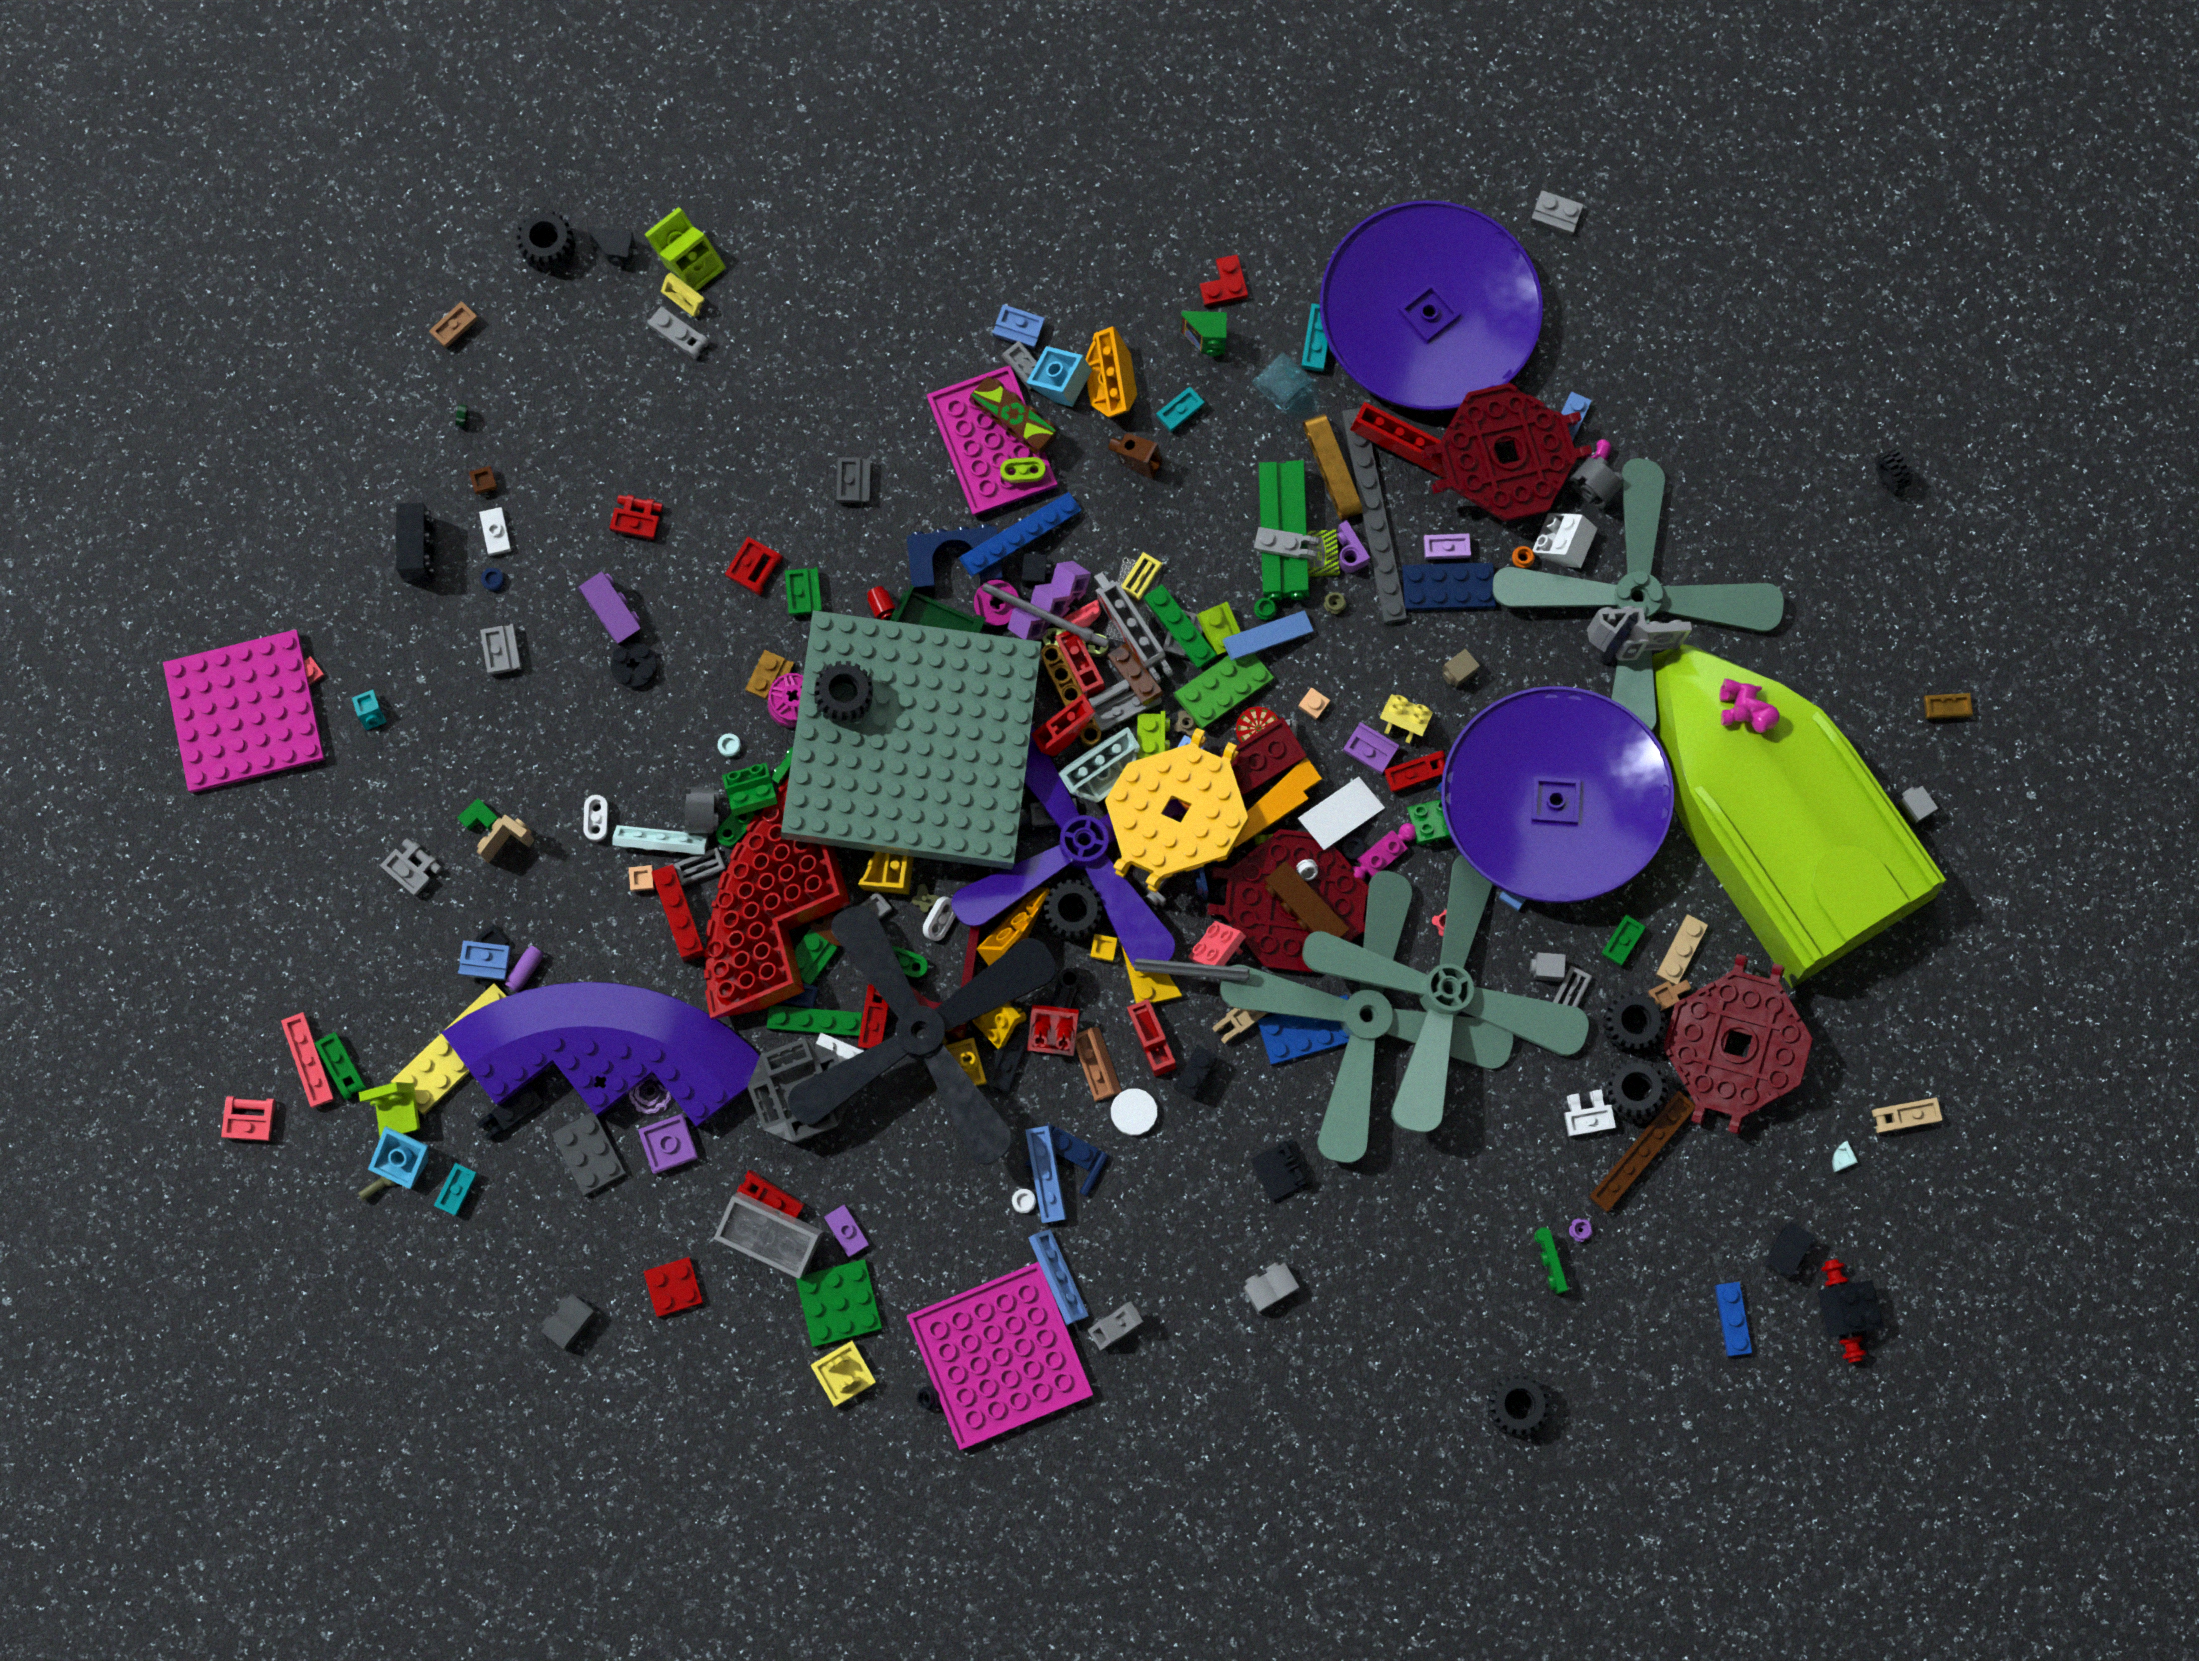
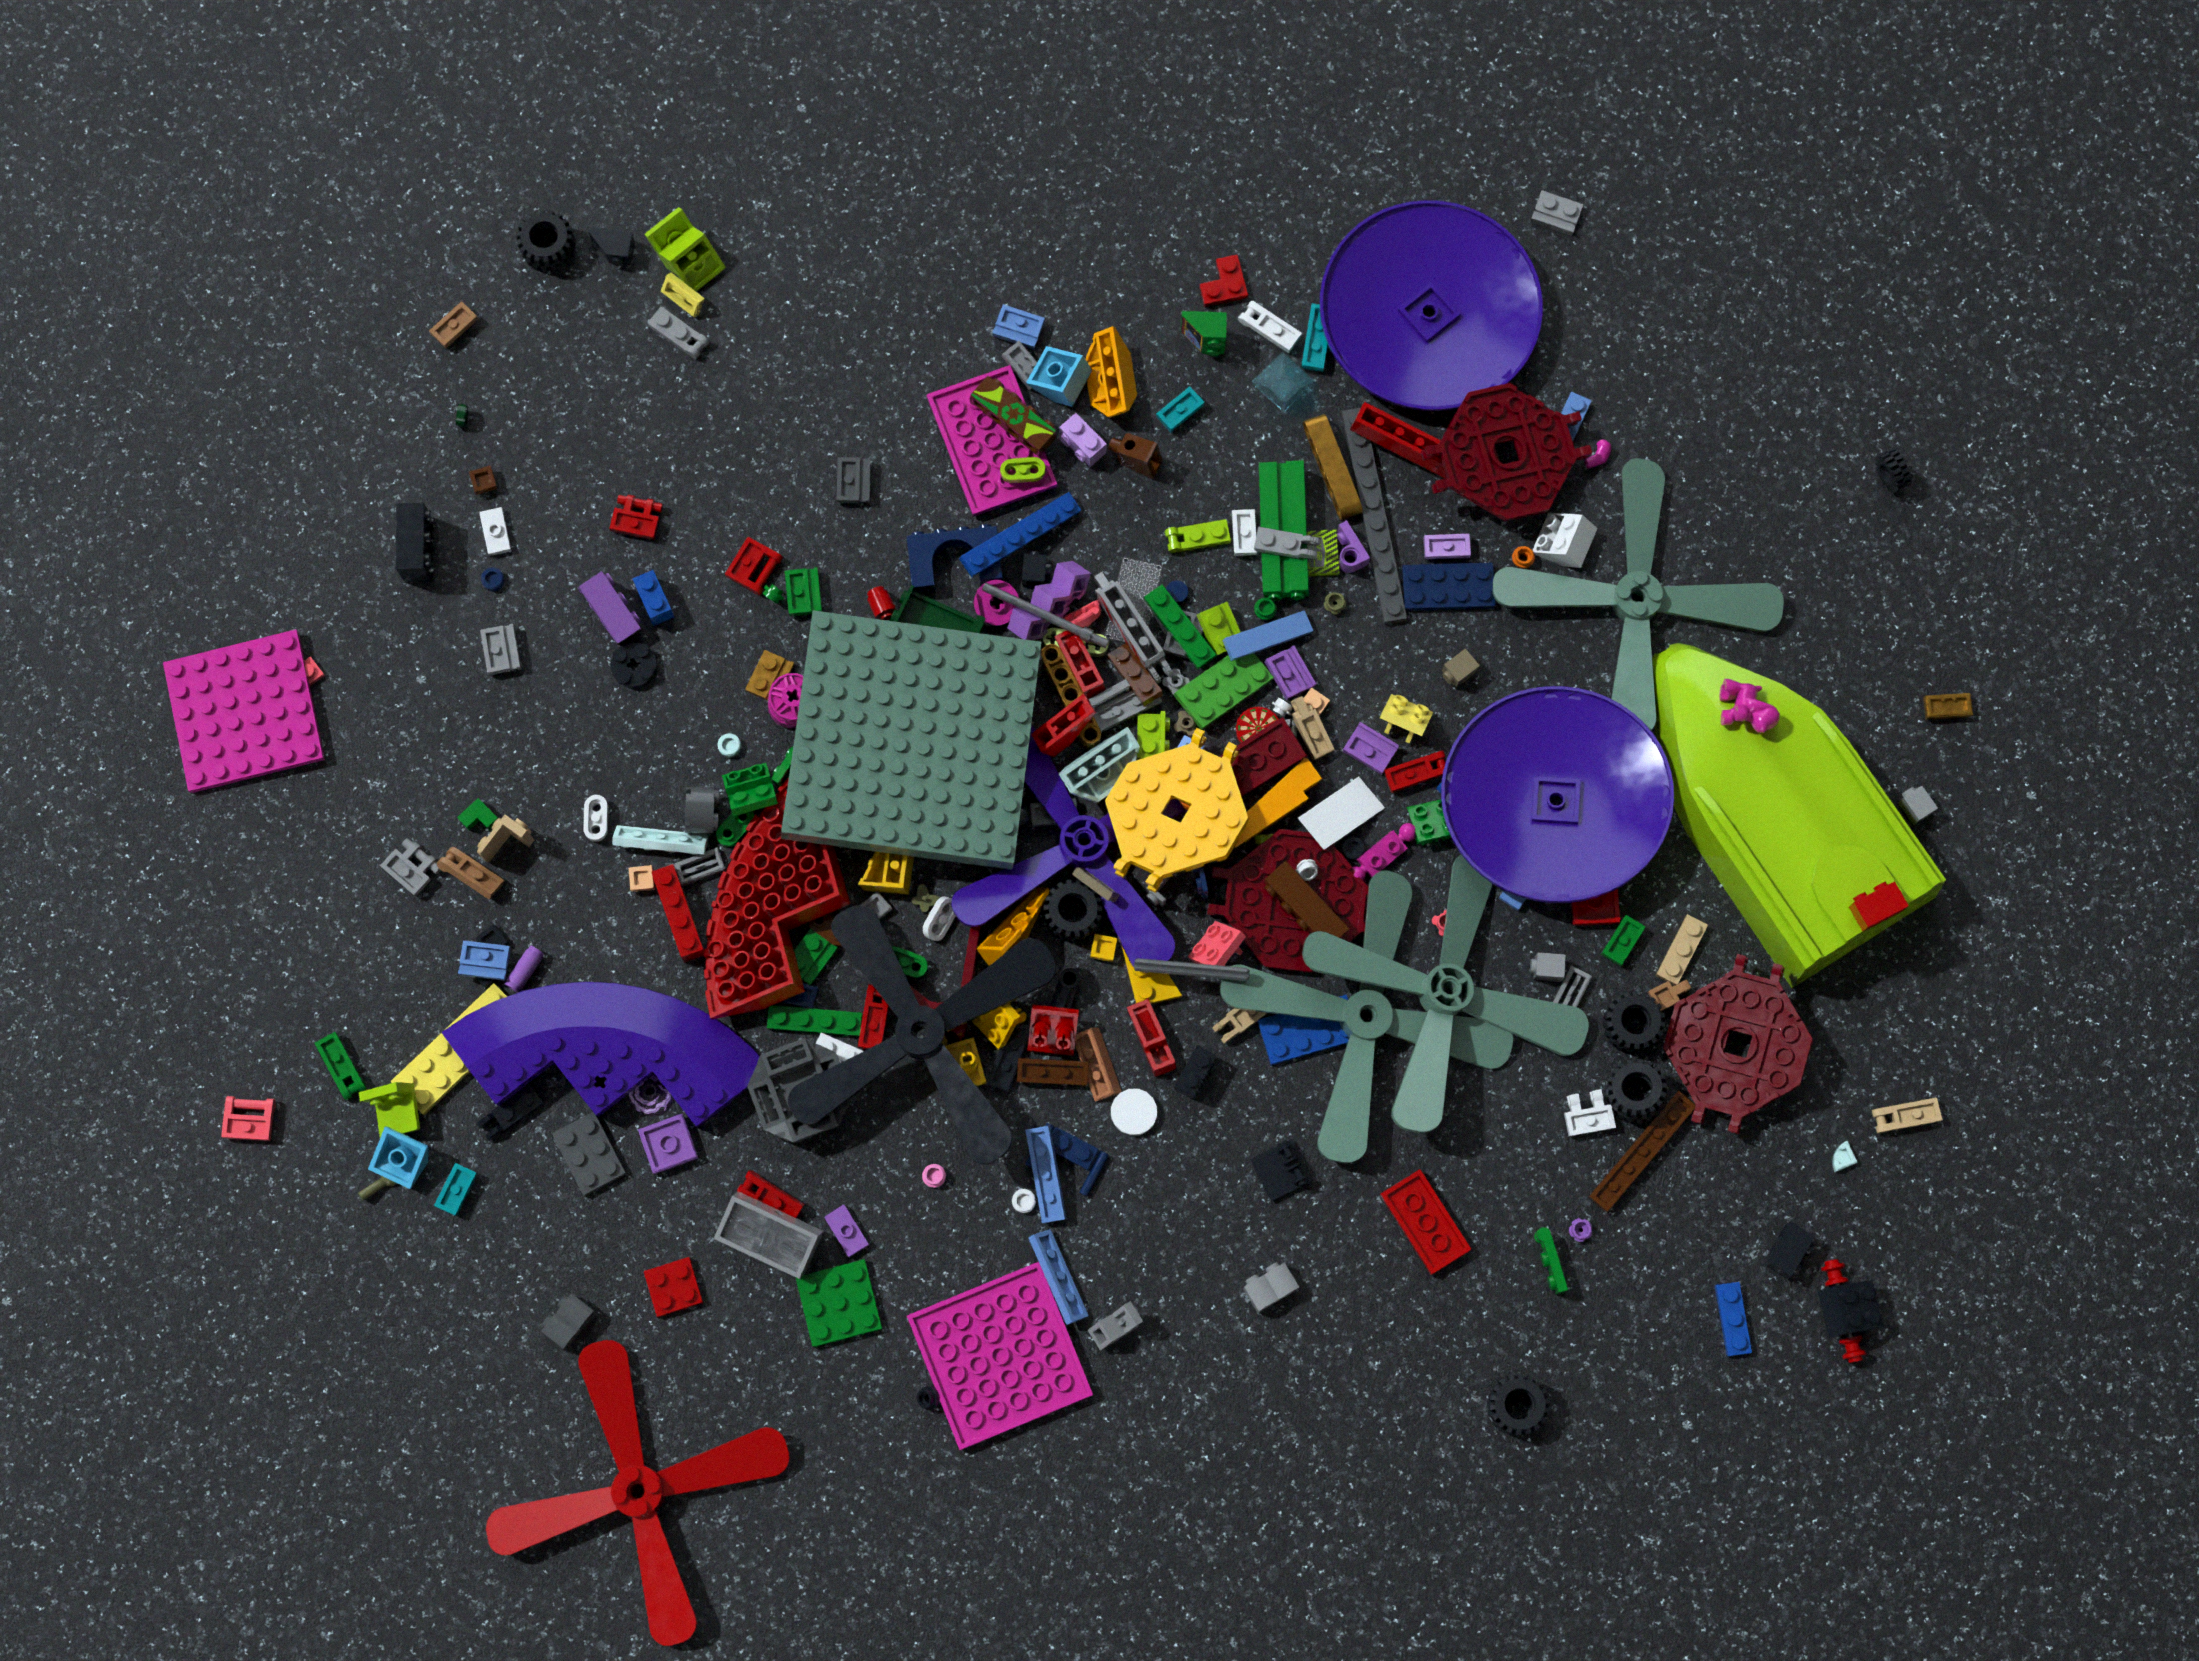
(307, 1060): coral plate -> none
(368, 710): teal bracket -> none
(470, 872): none -> medium nougat plate
(610, 1386): none -> red piece
(653, 597): none -> blue brick
(773, 593): none -> green plate
(843, 674): black tyre -> none
(843, 1373): light yellow plate -> none
(934, 1175): none -> bright pink plate
(1052, 1071): none -> reddish brown plate
(1082, 440): none -> lavender brick
(1096, 884): none -> dark tan tile
(1131, 592): light yellow tile -> none
(1169, 681): none -> light grey plate
(1178, 591): none -> dark blue tile
(1198, 536): none -> lime plate
(1244, 532): none -> white plate
(1270, 326): none -> white plate
(1282, 707): none -> white plate
(1290, 673): none -> medium lavender plate
(1311, 729): none -> tan hinge
(1425, 1222): none -> red plate
(1596, 481): dark grey brick -> none
(1597, 910): none -> red plate
(1627, 635): light grey piece -> none
(1878, 906): none -> red brick

